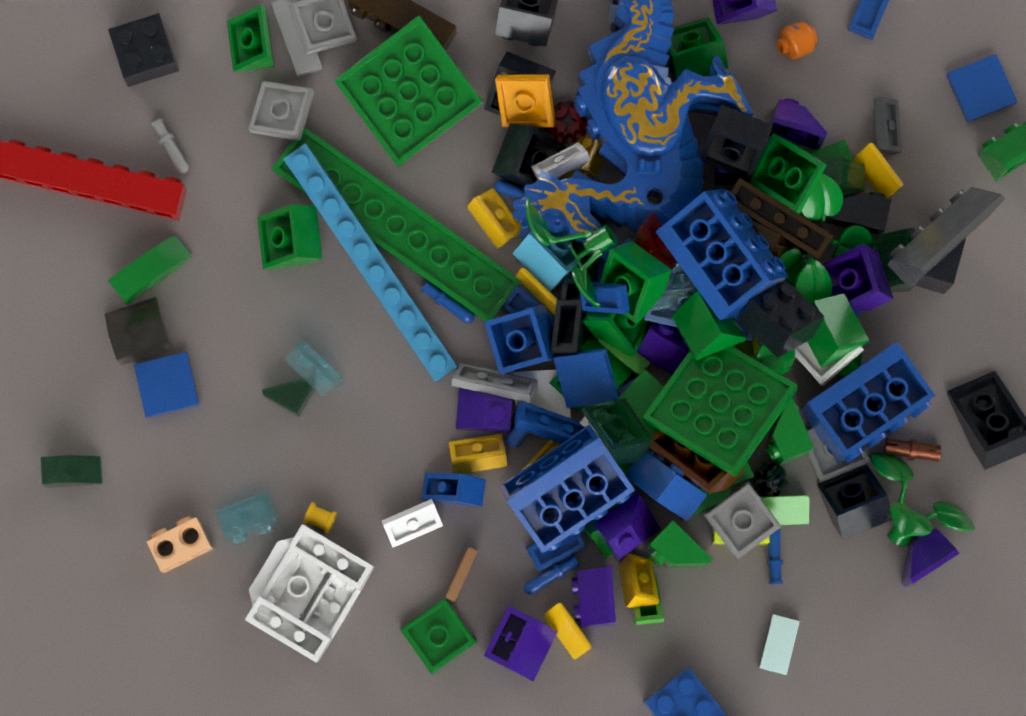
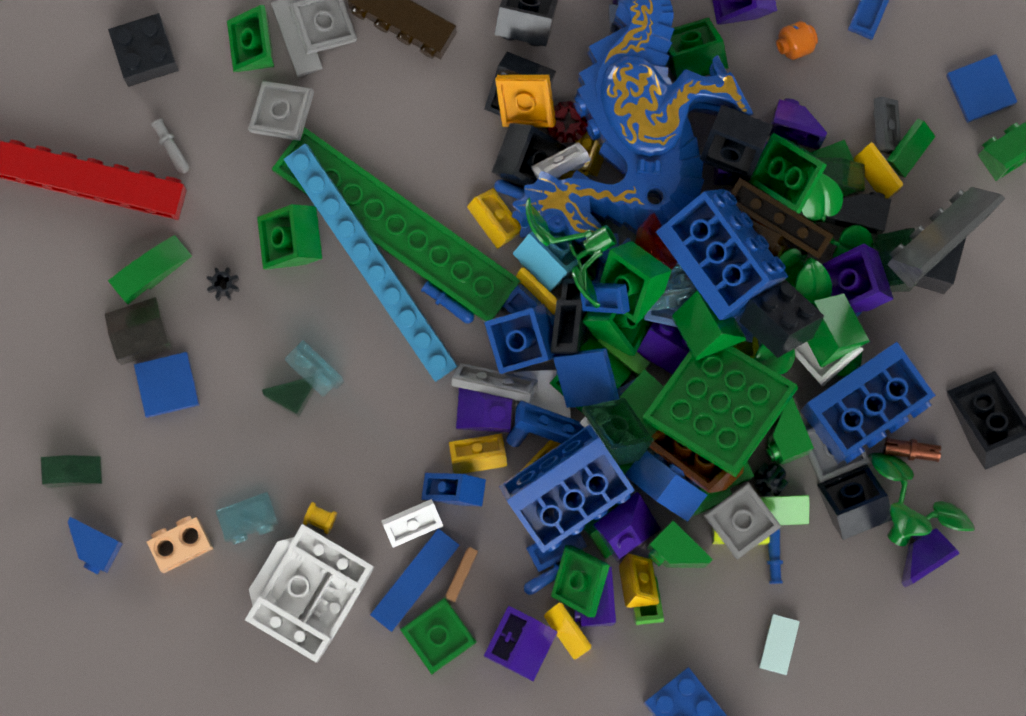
(93, 546): none -> blue slope
(216, 284): none -> black gear
(409, 91): green plate -> none
(415, 580): none -> blue tile
(580, 580): none -> green tile
(911, 148): none -> green tile

